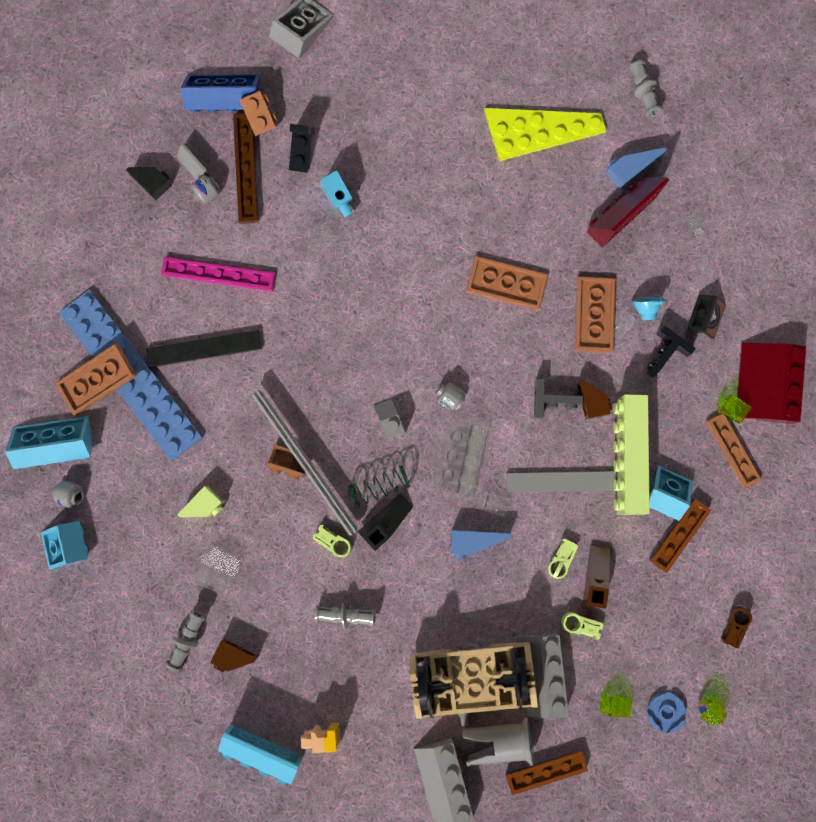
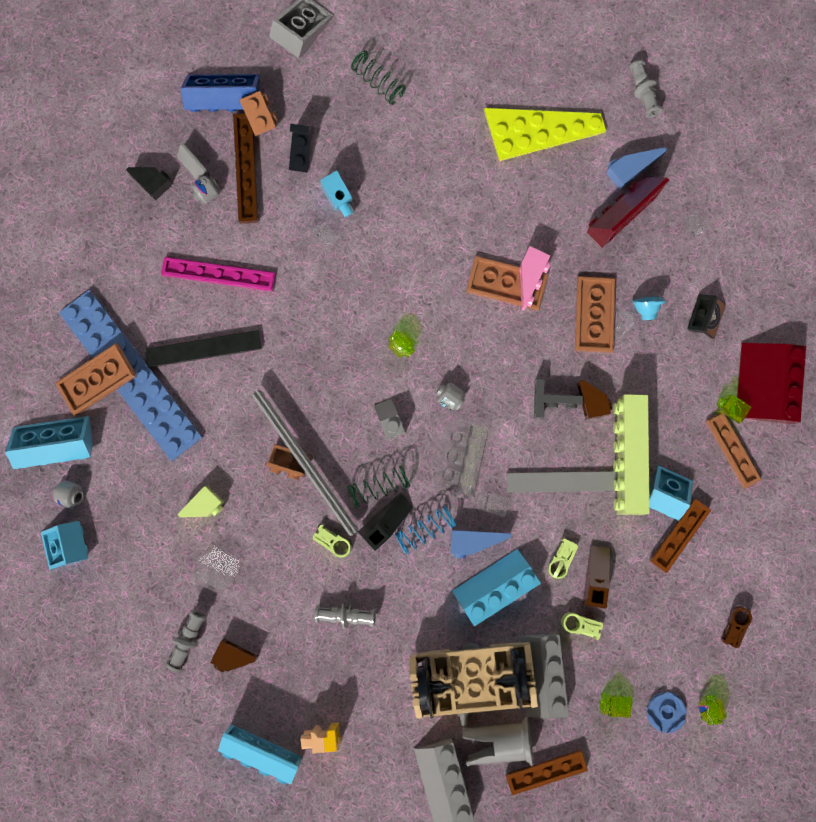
(366, 54): none -> clear green piece
(401, 343): none -> clear neon green head
(452, 525): none -> dark azure piece
(496, 587): none -> medium azure slope
(531, 269): none -> bright pink slope
(674, 342): black bracket -> none

